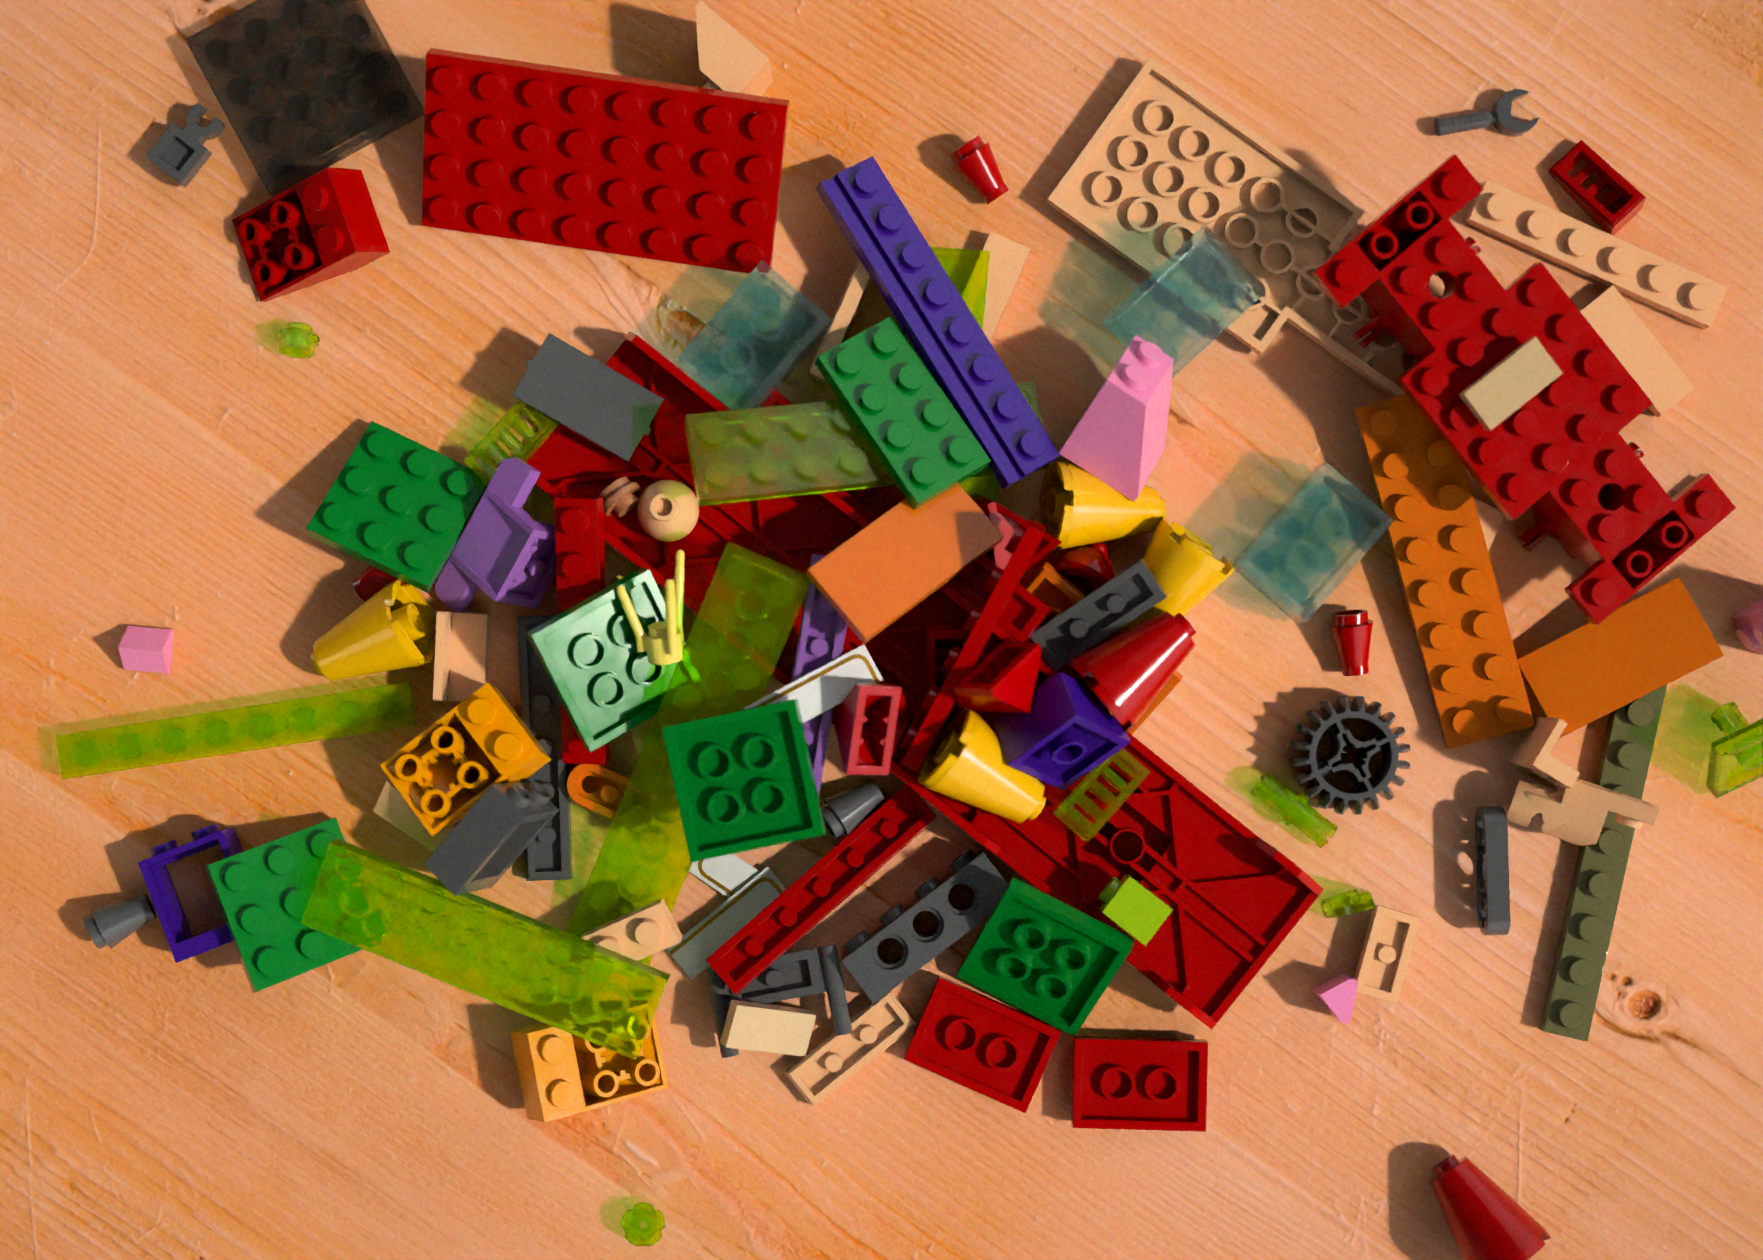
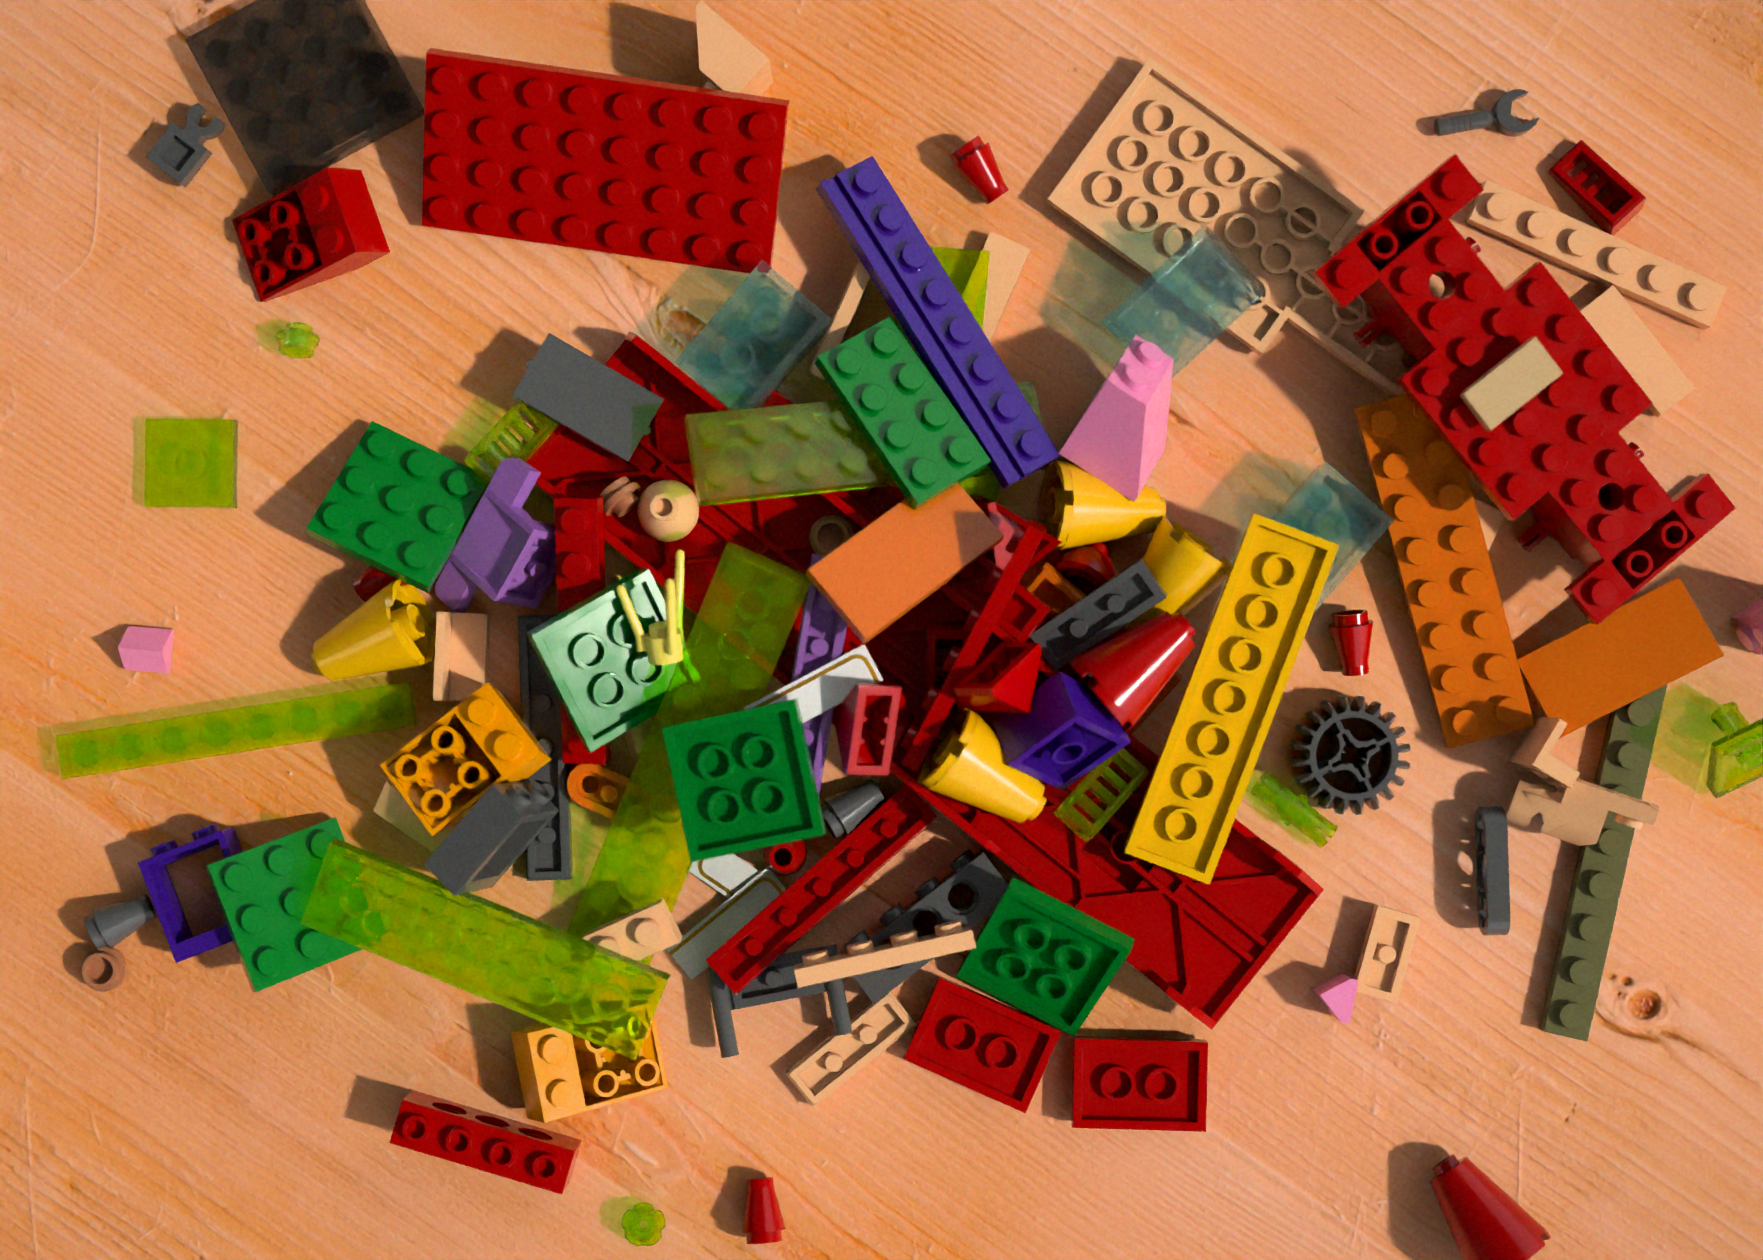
(104, 969): none -> nougat plate
(191, 463): none -> clear neon green tile
(485, 1141): none -> red brick
(762, 1212): none -> red cone
(768, 1028): tan tile -> none
(798, 852): none -> red cone
(829, 534): none -> nougat plate
(903, 949): none -> light nougat plate
(1133, 908): lime brick -> none
(1231, 698): none -> yellow plate
(1347, 903): clear neon green tile -> none

